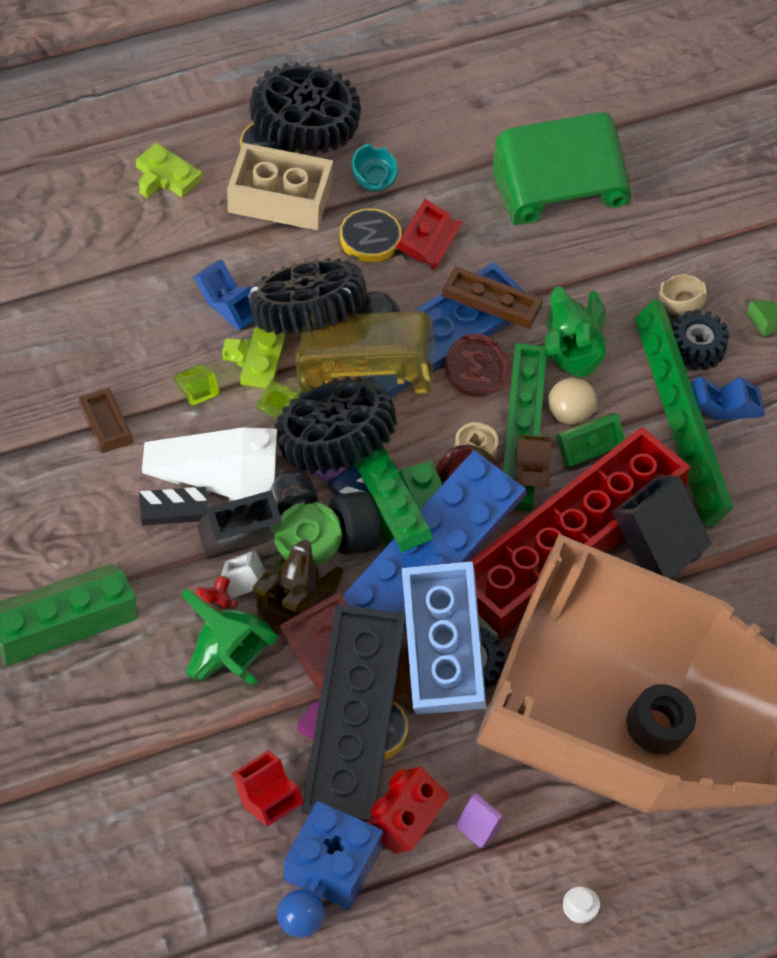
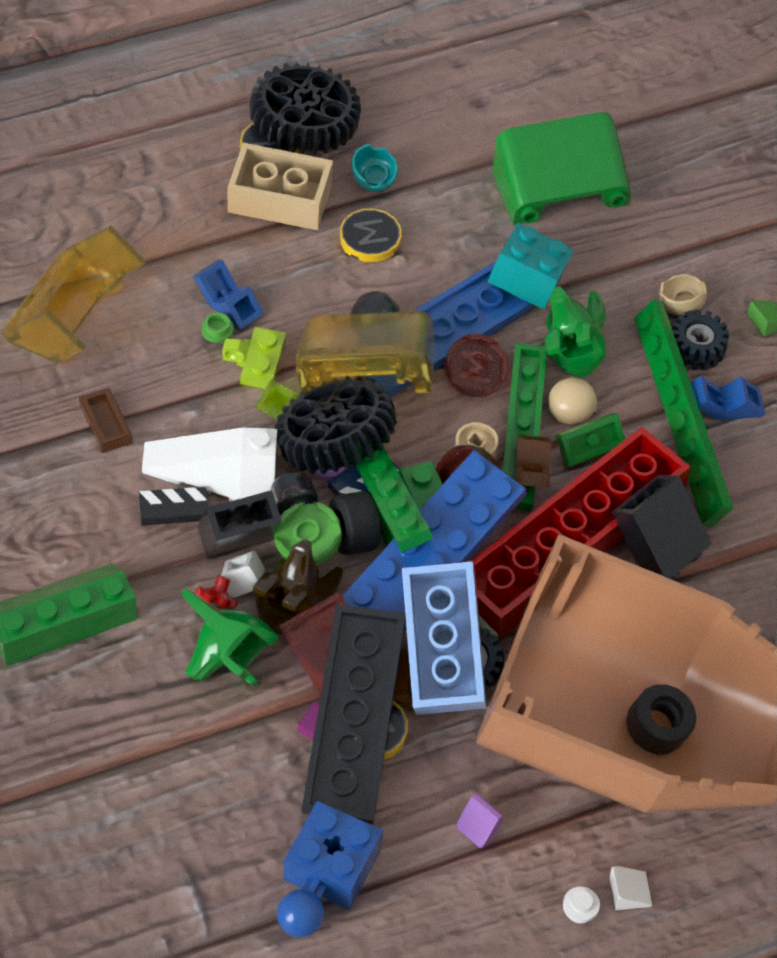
(69, 292): none -> clear yellow windscreen
(165, 171): lime hinge -> none
(197, 384): clear neon green slope -> none
(217, 327): none -> bright green plate
(266, 789): red piece -> none
(308, 296): black gear -> none
(407, 808): red brick -> none
(428, 234): red plate -> none
(492, 297): reddish brown plate -> none
(530, 265): none -> teal brick
(629, 888): none -> white slope

